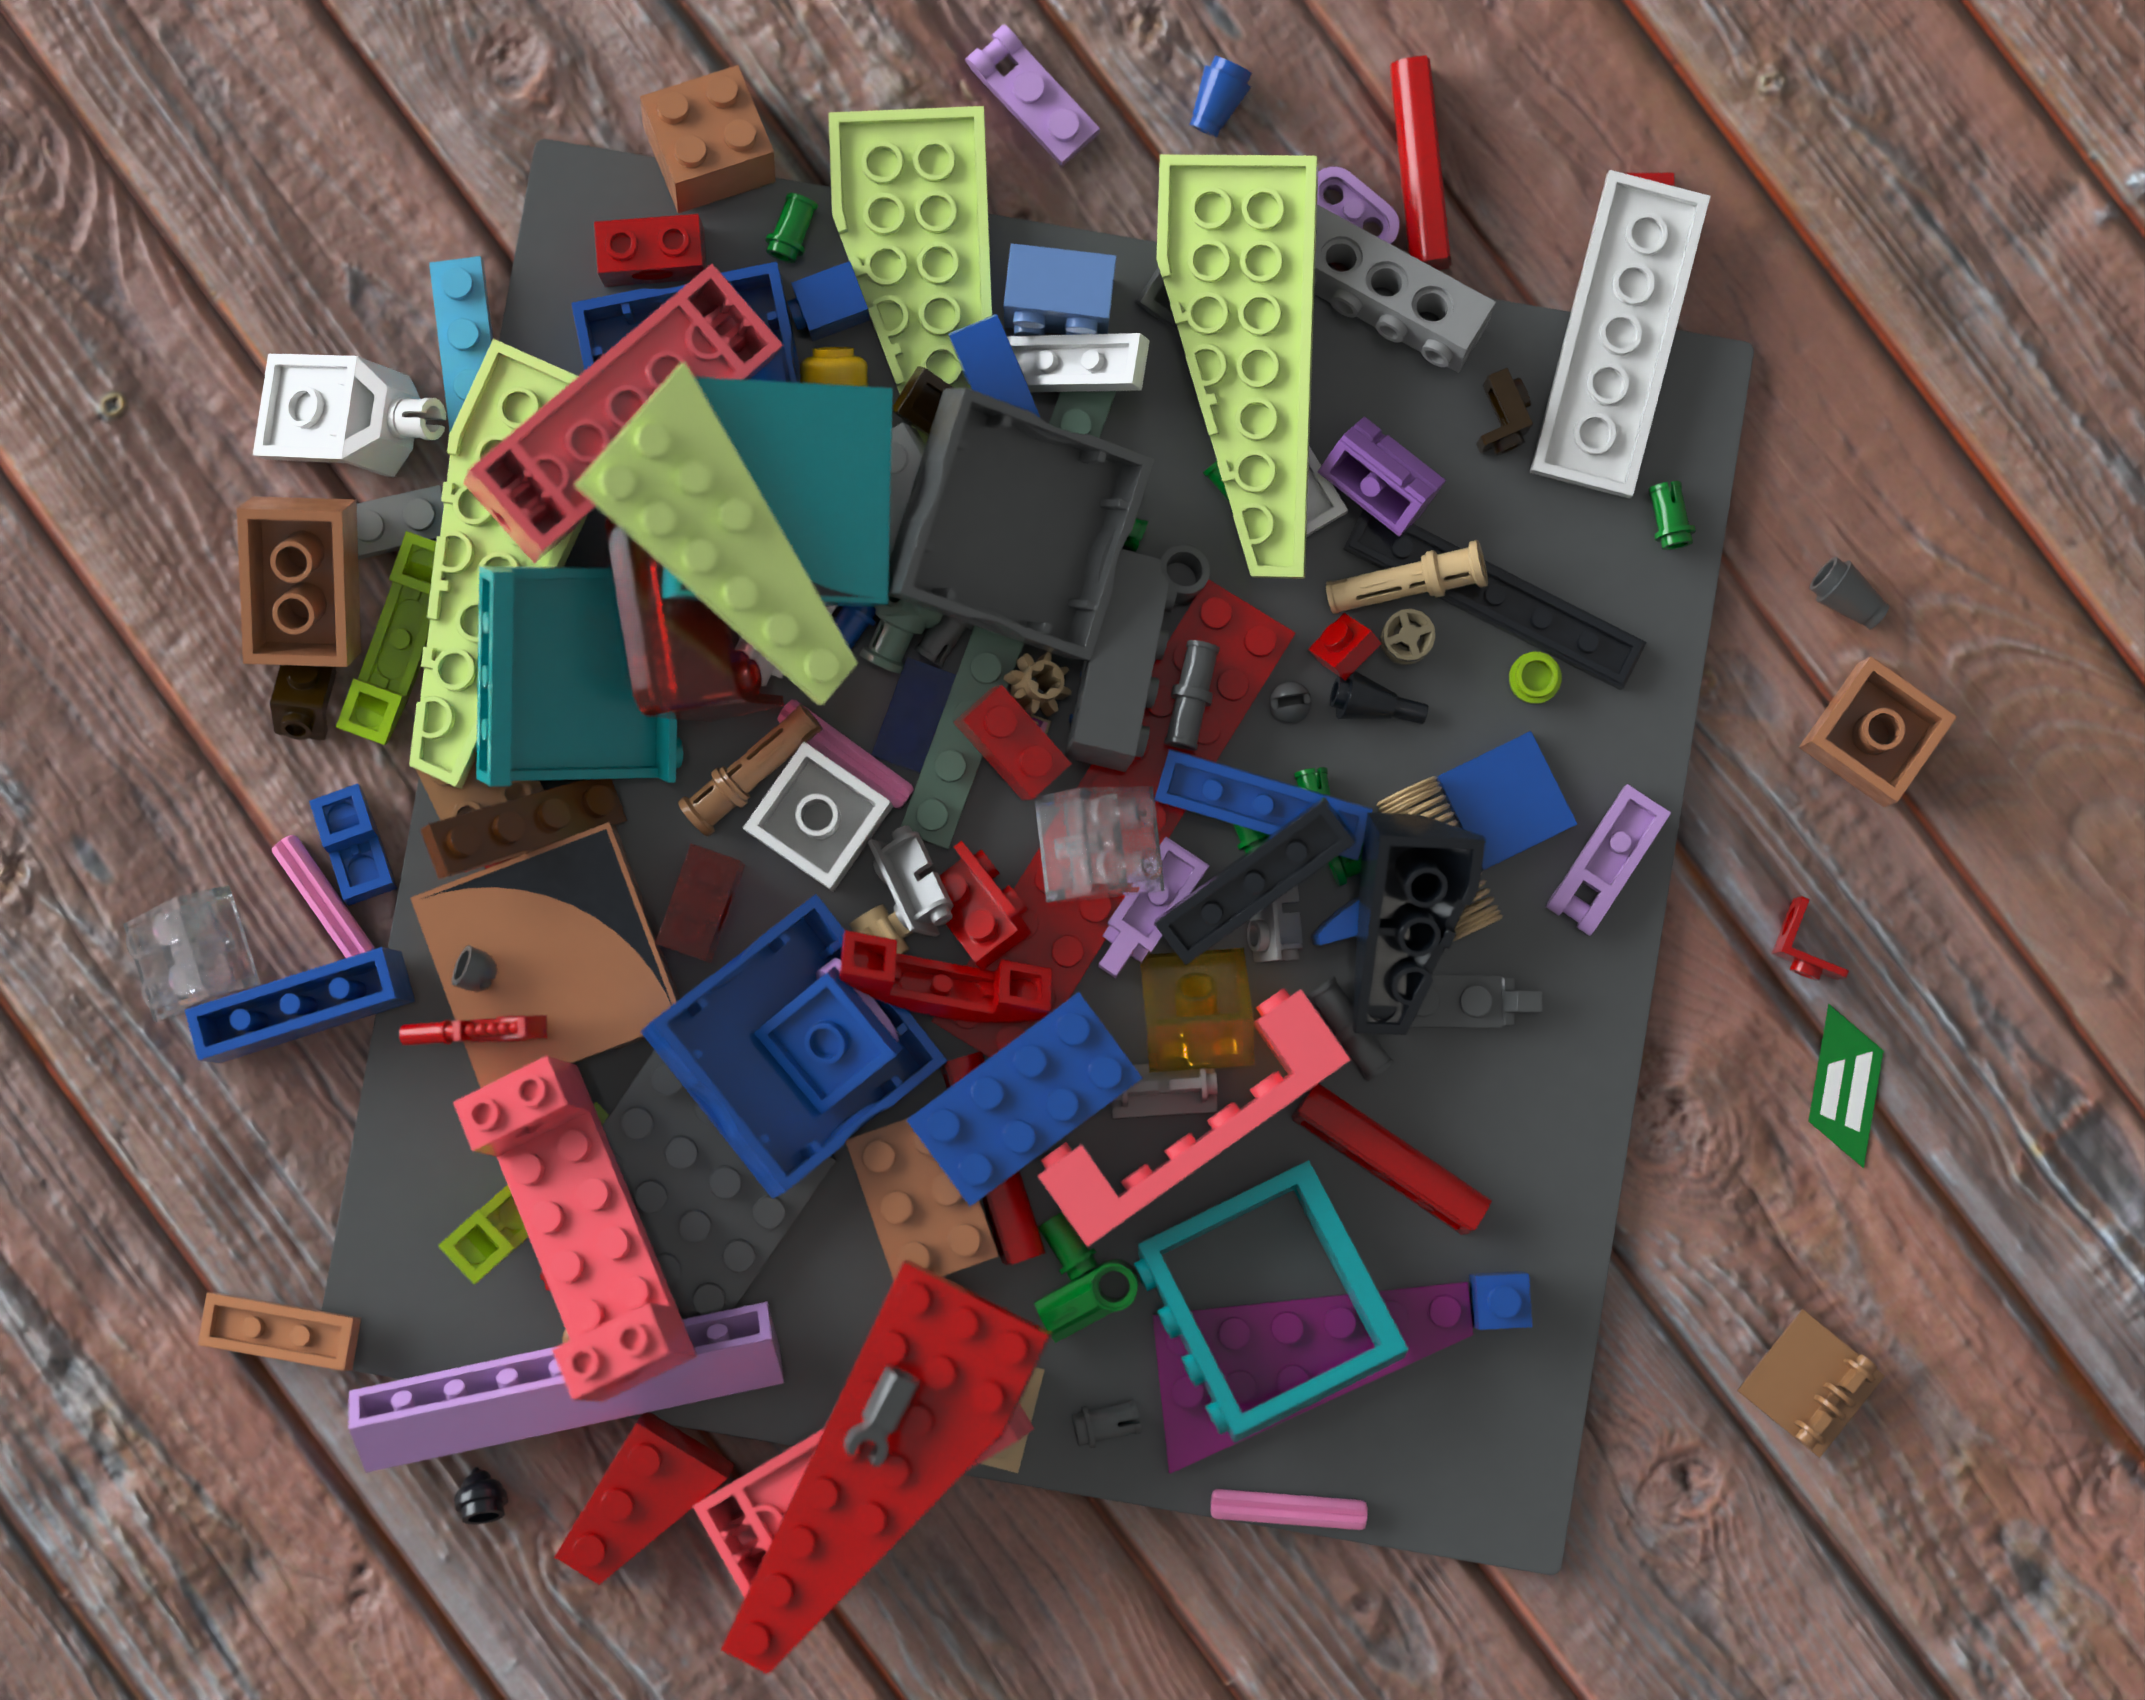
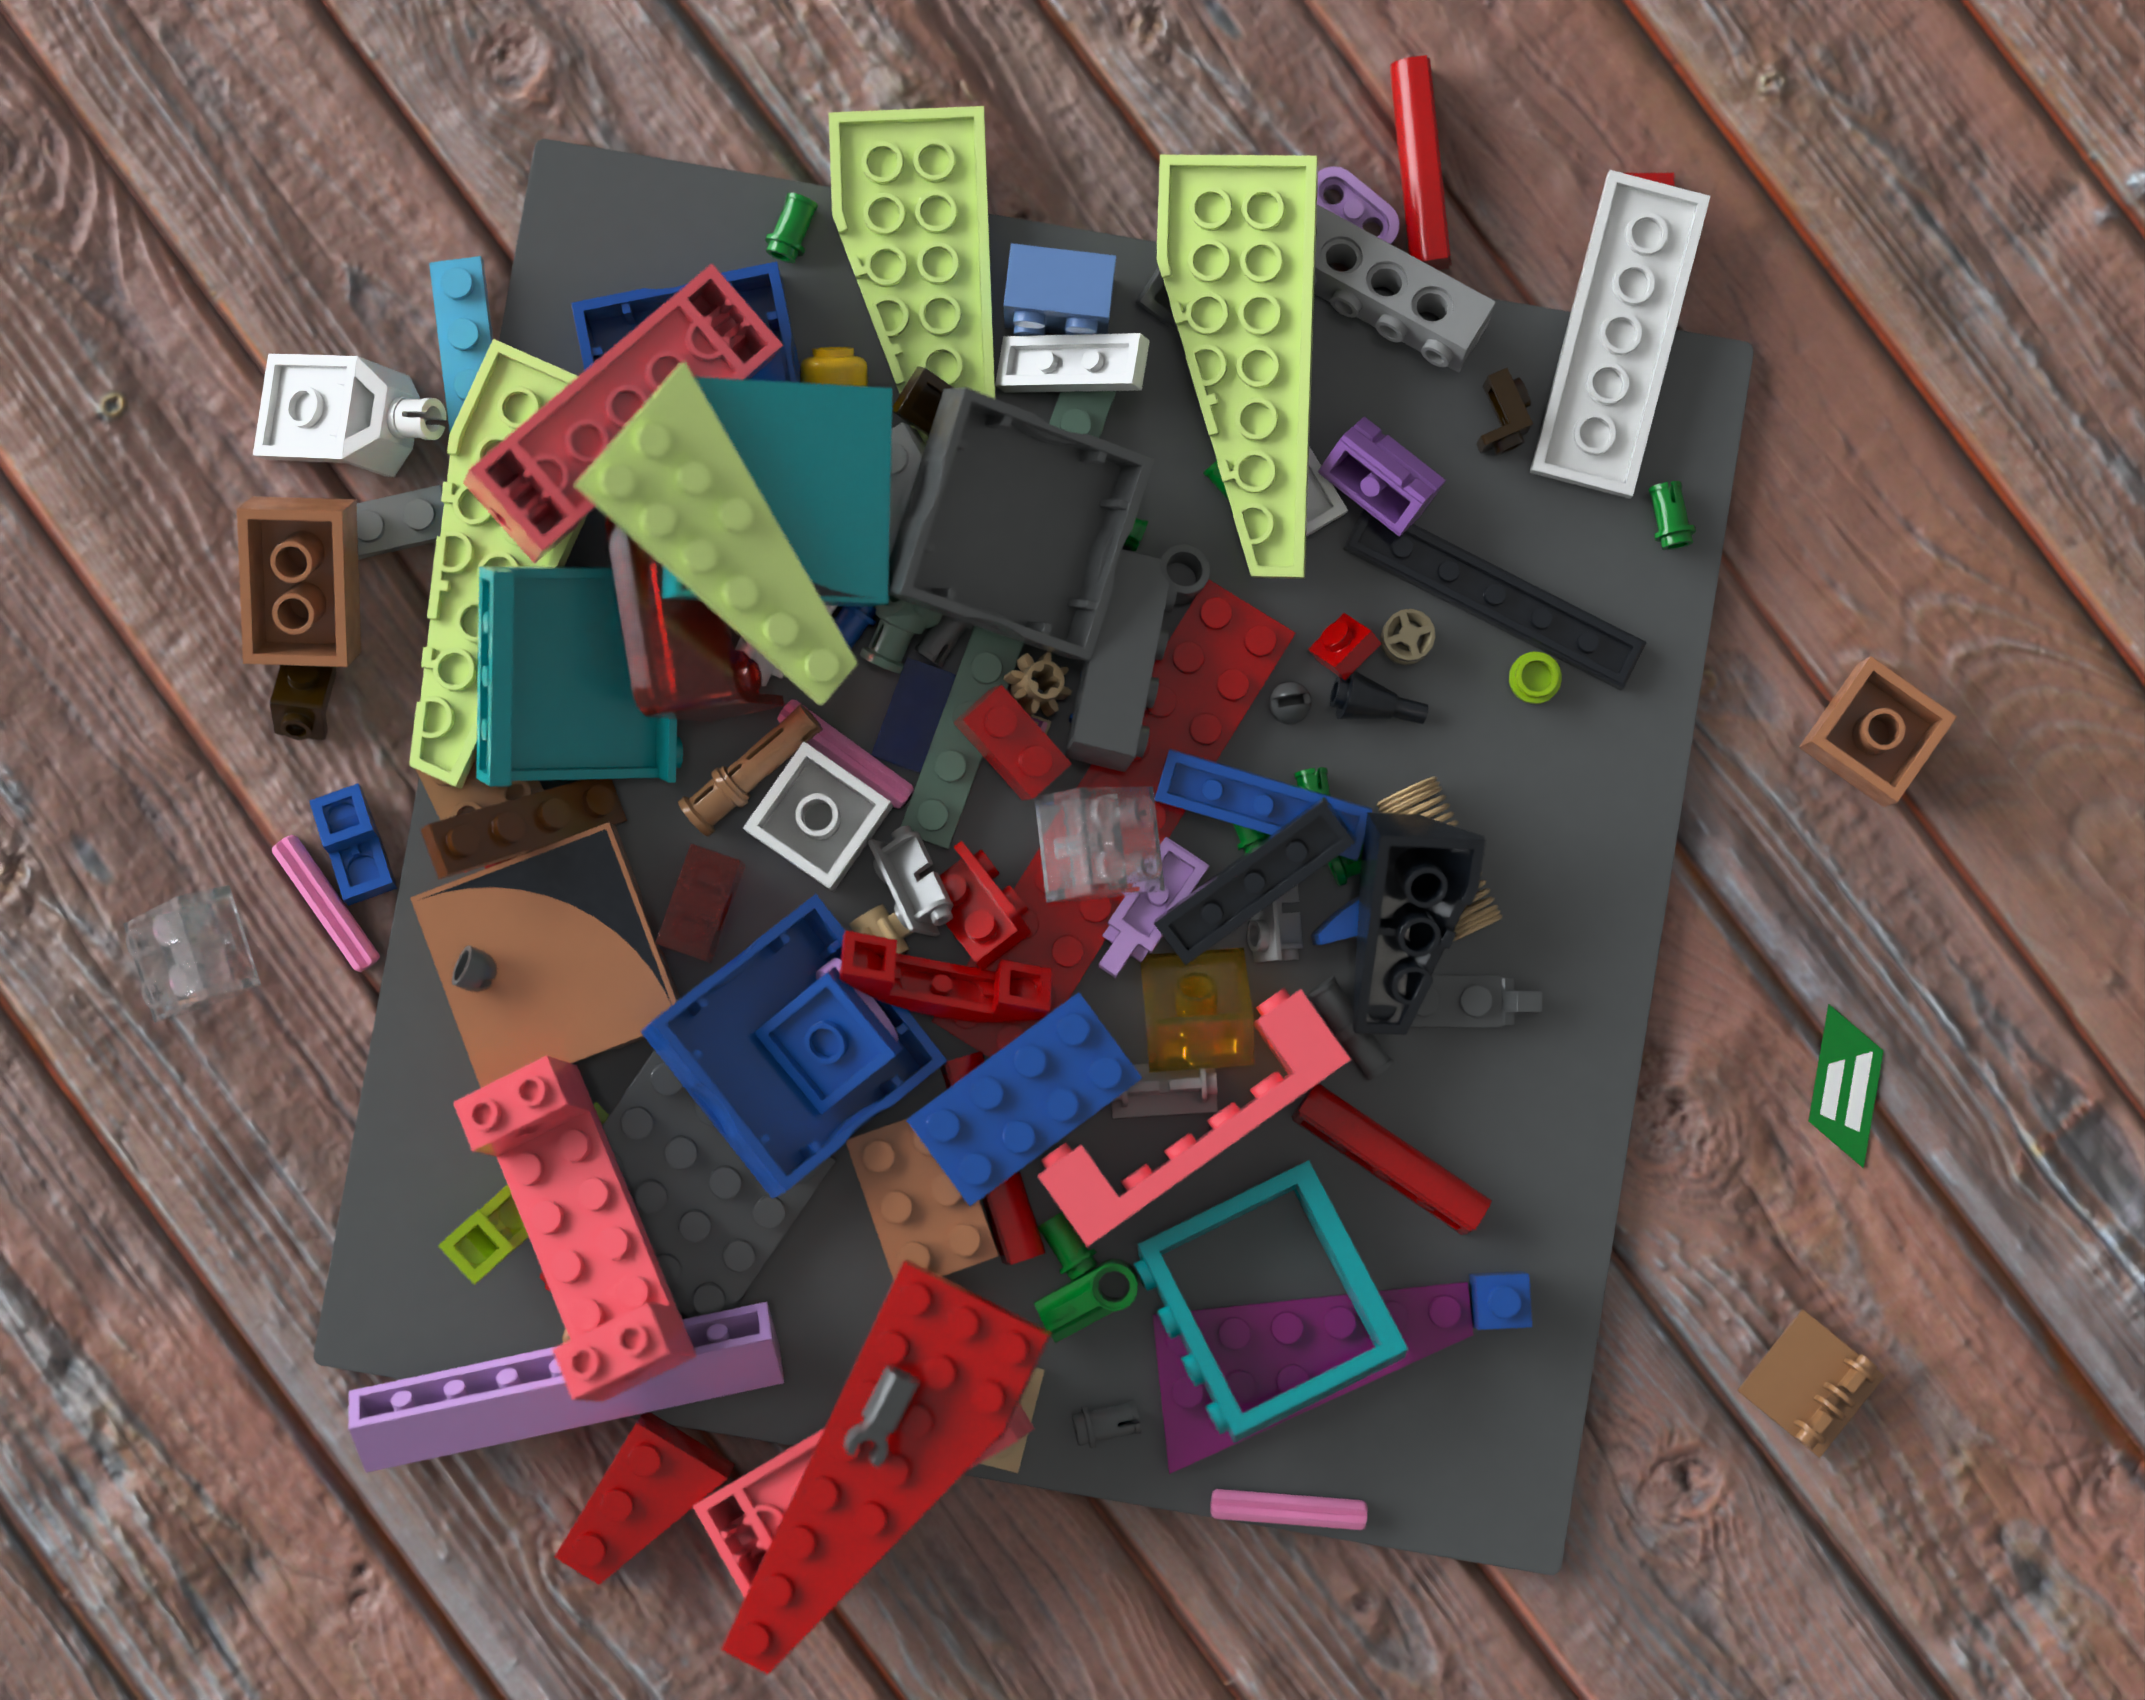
(279, 1331): nougat plate -> none
(299, 1005): blue brick -> none
(396, 647): lime slope -> none
(476, 1030): red piece -> none
(480, 1498): black plate -> none
(650, 250): red brick -> none
(708, 139): nougat brick -> none
(828, 302): blue brick -> none
(991, 363): blue slope -> none
(1033, 97): lavender plate -> none
(1192, 695): dark grey pin -> none
(1219, 94): blue cone -> none
(1432, 575): tan pin -> none
(1507, 799): blue tile -> none
(1609, 857): lavender plate -> none
(1802, 963): red bracket -> none
(1848, 593): dark grey cone -> none

